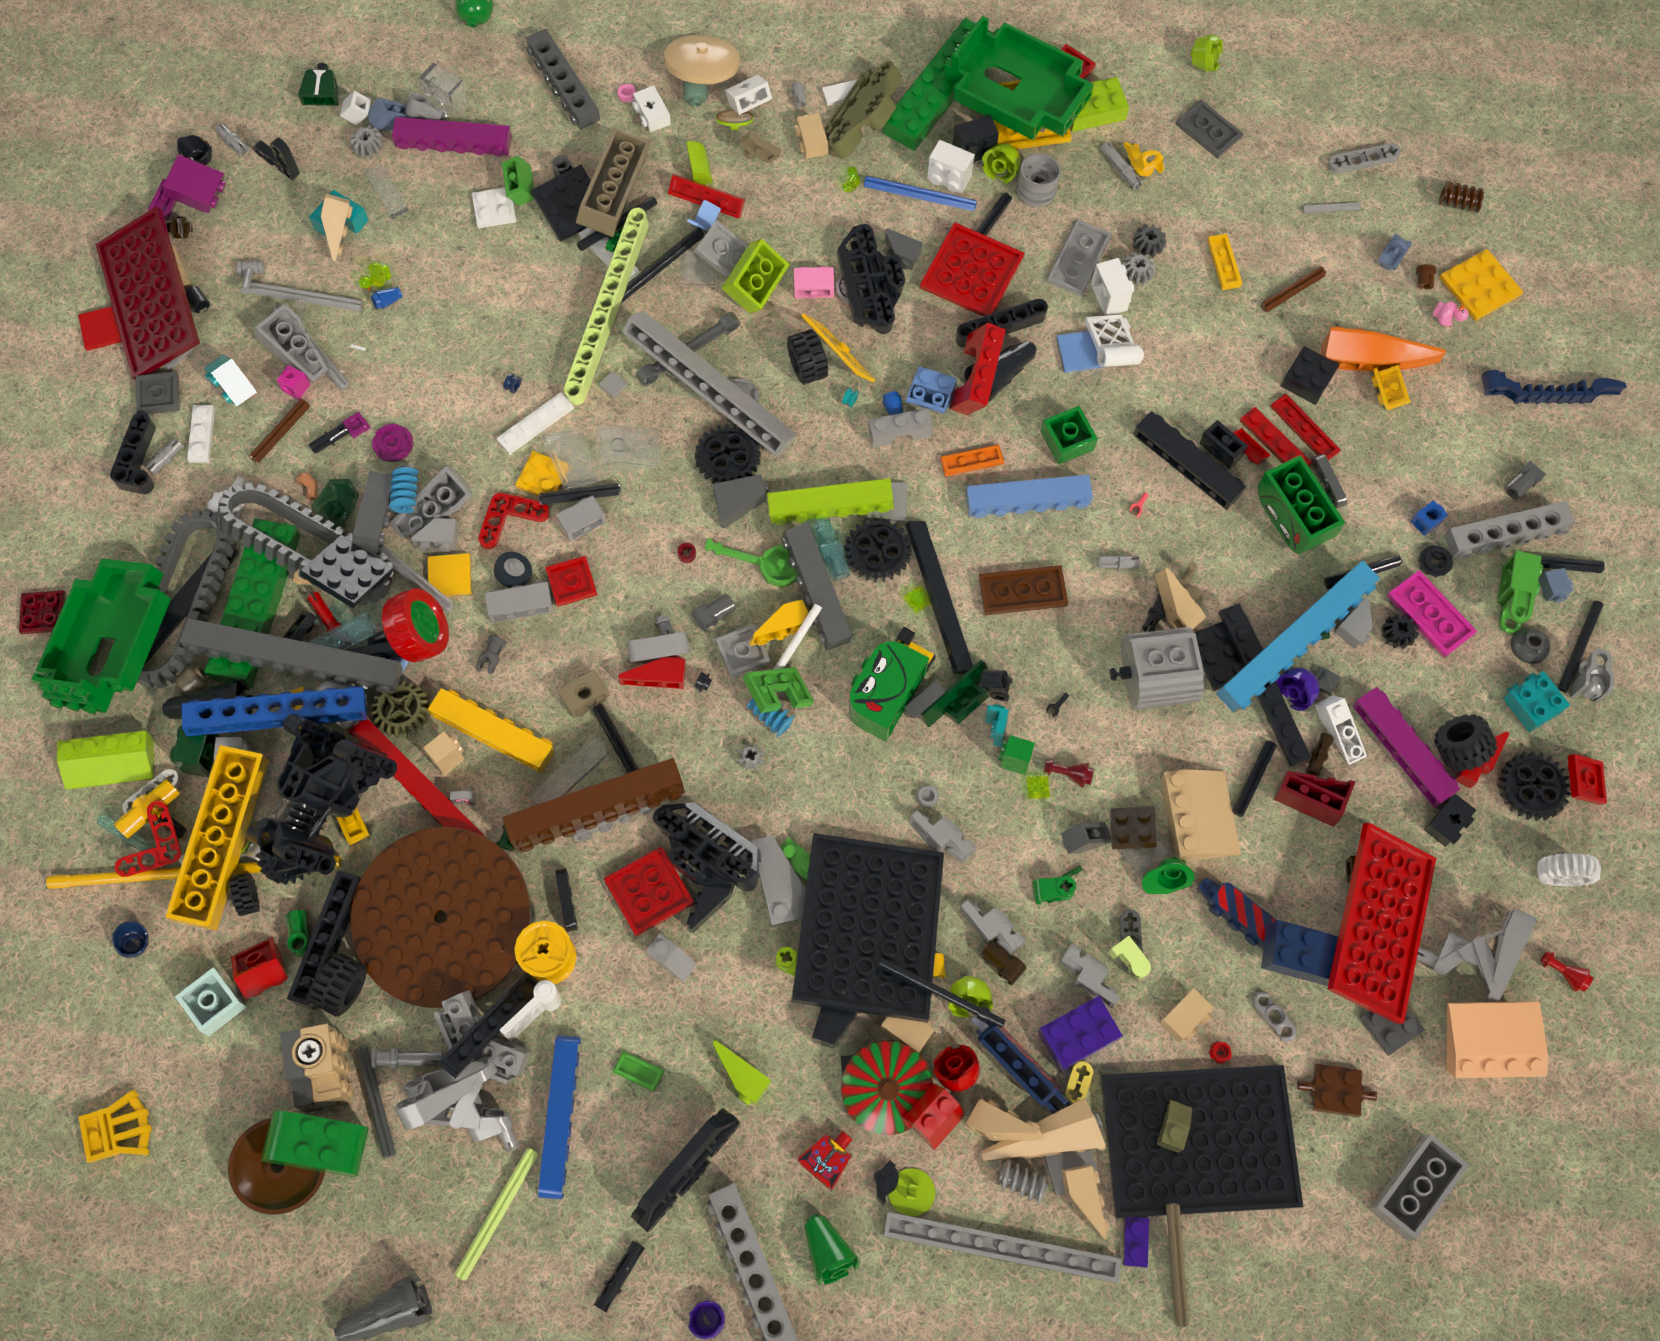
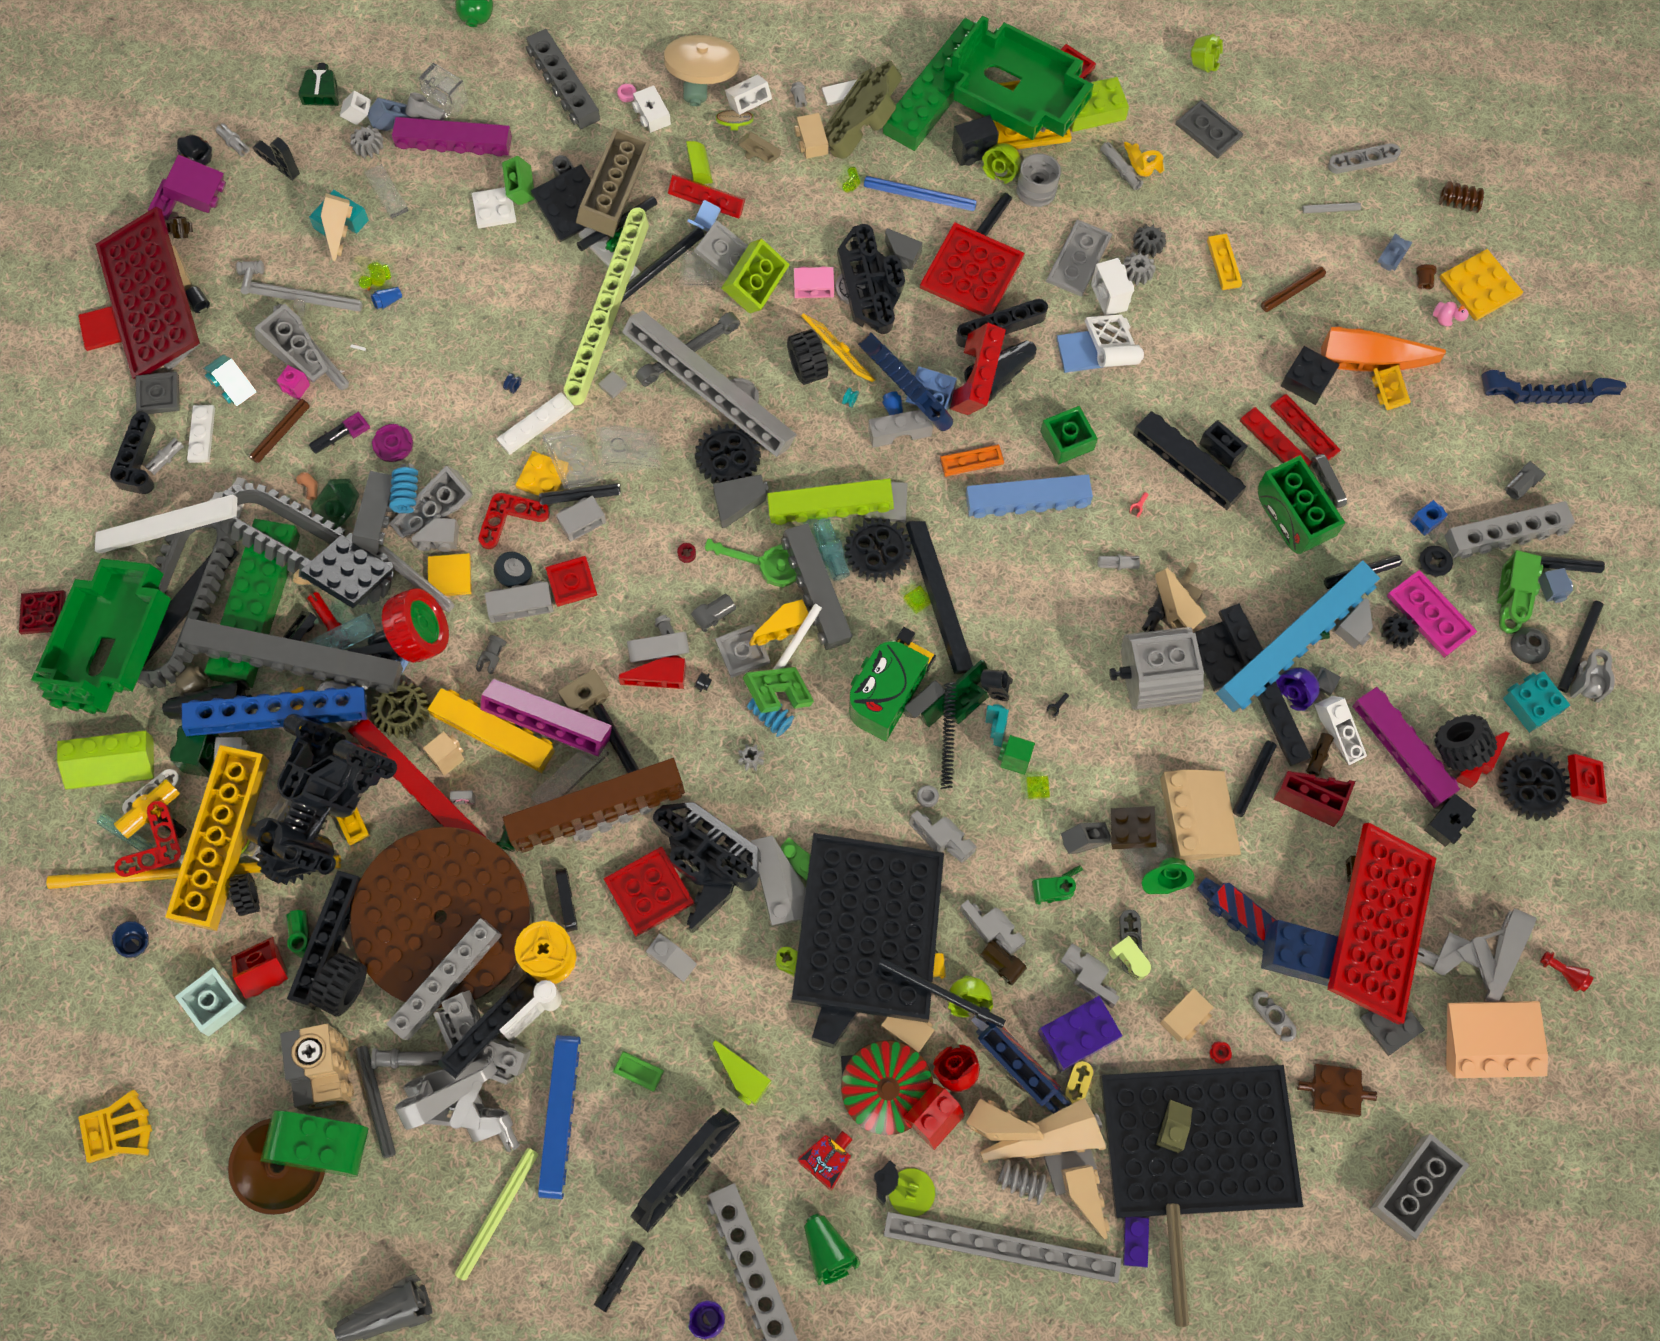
(166, 524): none -> white tile
(444, 979): none -> light grey brick
(545, 717): none -> brick
(907, 382): none -> dark blue piece
(946, 738): none -> black piece
(950, 167): white brick -> none
(1023, 590): reddish brown plate -> none
(1080, 773): dark red piece -> none
(1254, 451): red plate -> none
(1568, 870): white gear -> none

